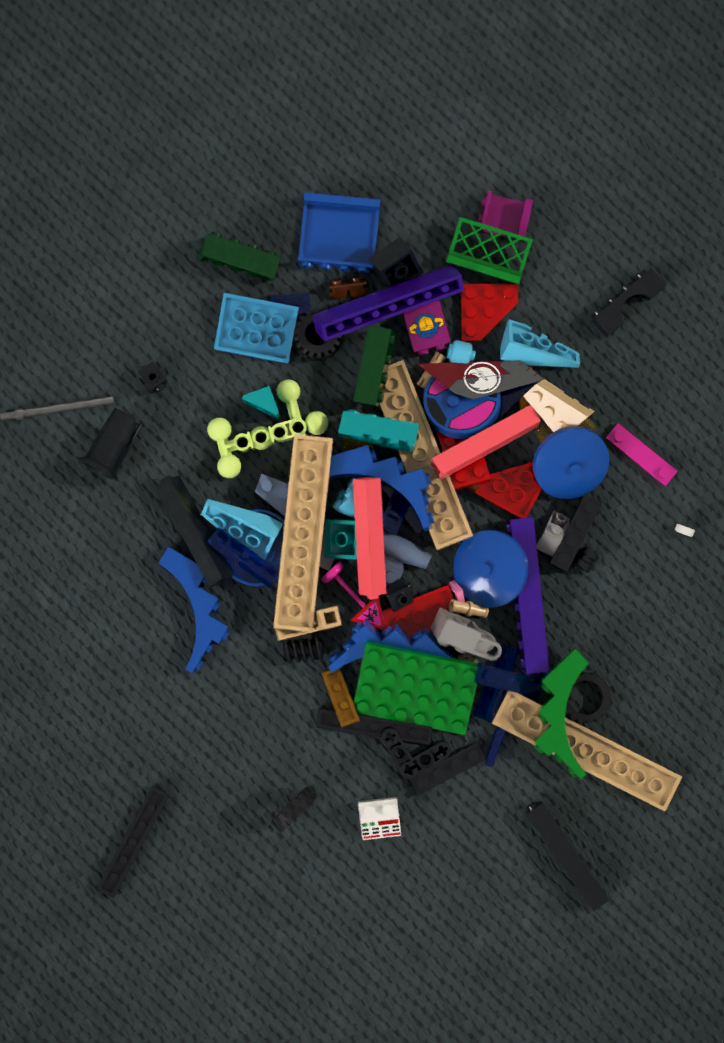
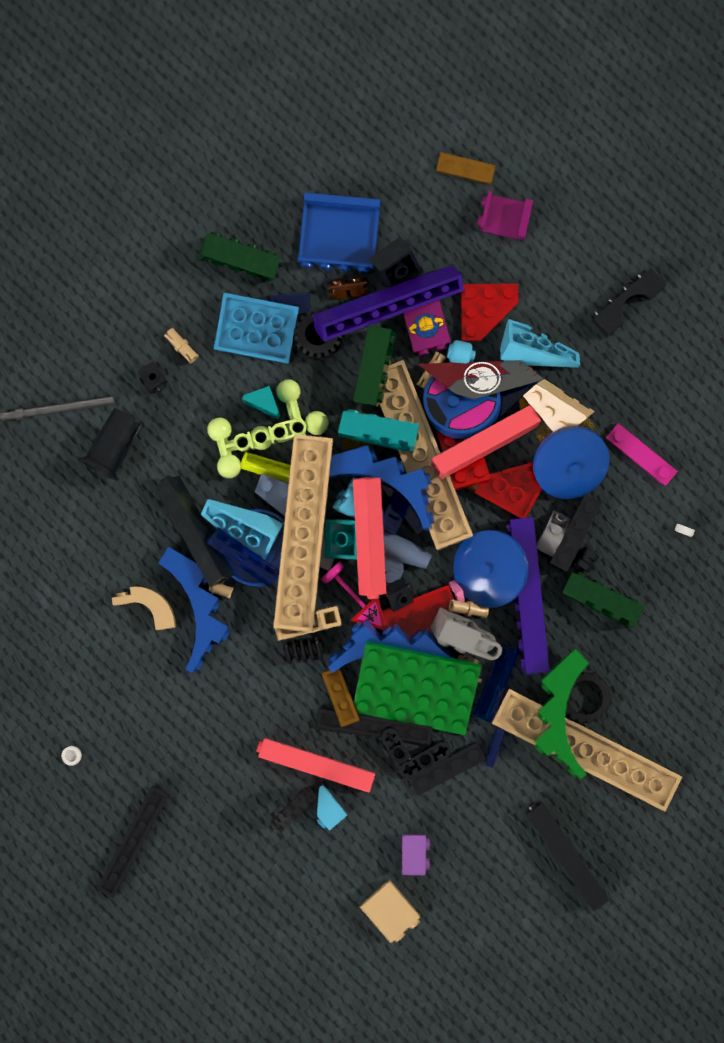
(71, 755): none -> white tile
(160, 608): none -> tan arch
(181, 345): none -> tan pin
(222, 590): none -> tan pin
(265, 466): none -> neon yellow plate
(315, 764): none -> coral brick
(328, 809): none -> medium azure slope
(379, 818): white slope -> none
(390, 912): none -> tan brick
(414, 854): none -> medium lavender brick
(465, 168): none -> pearl gold tile
(481, 265): green fence -> none
(508, 680): clear blue plate -> none
(602, 600): none -> dark green wedge

